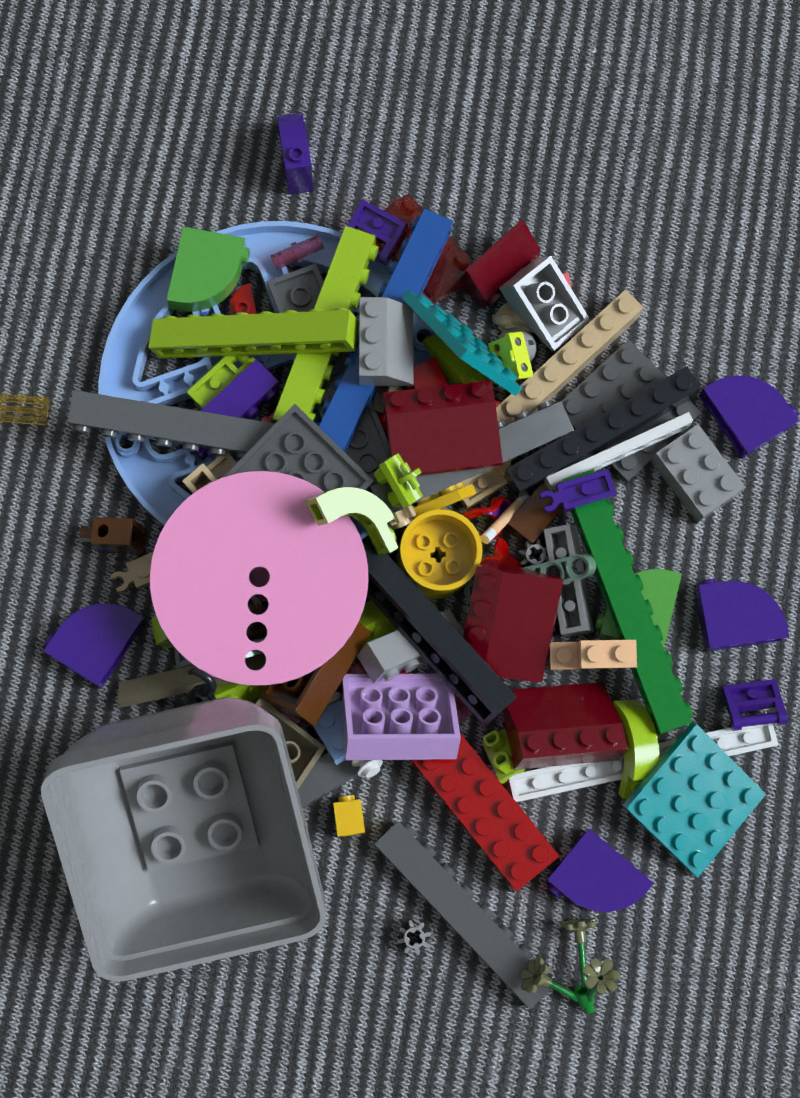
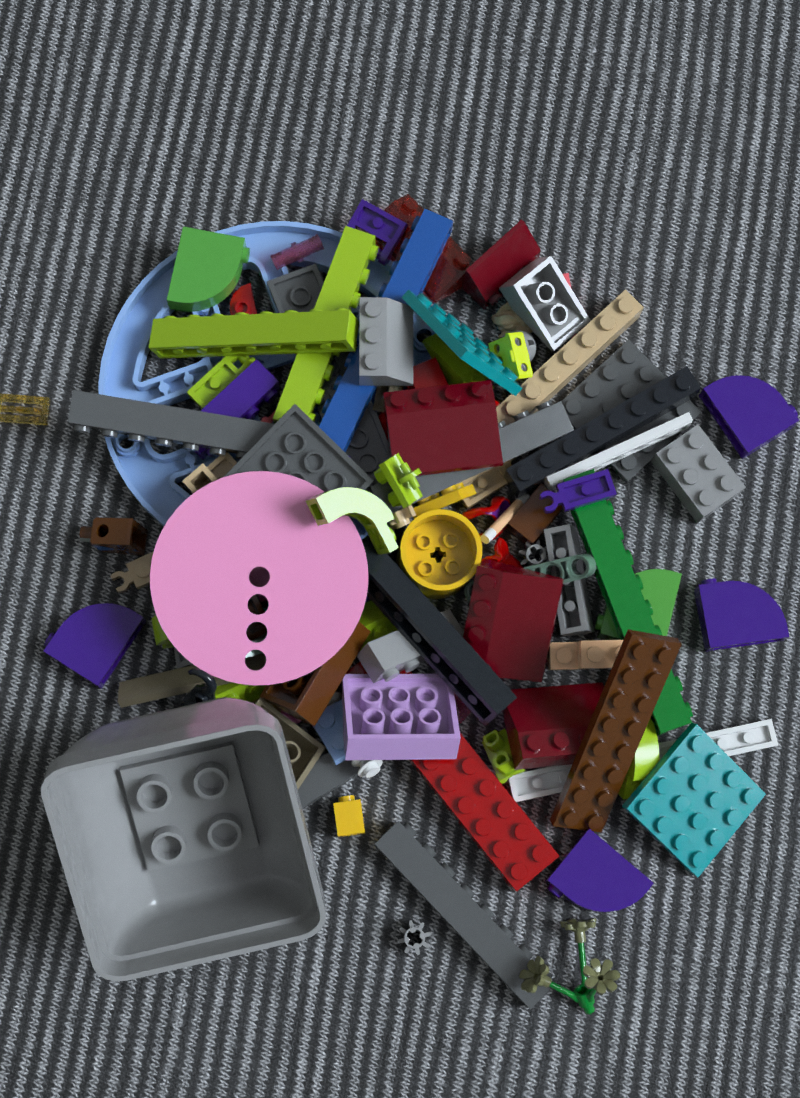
(295, 153): dark purple brick -> none
(615, 730): none -> reddish brown plate
(752, 697): dark purple plate -> none

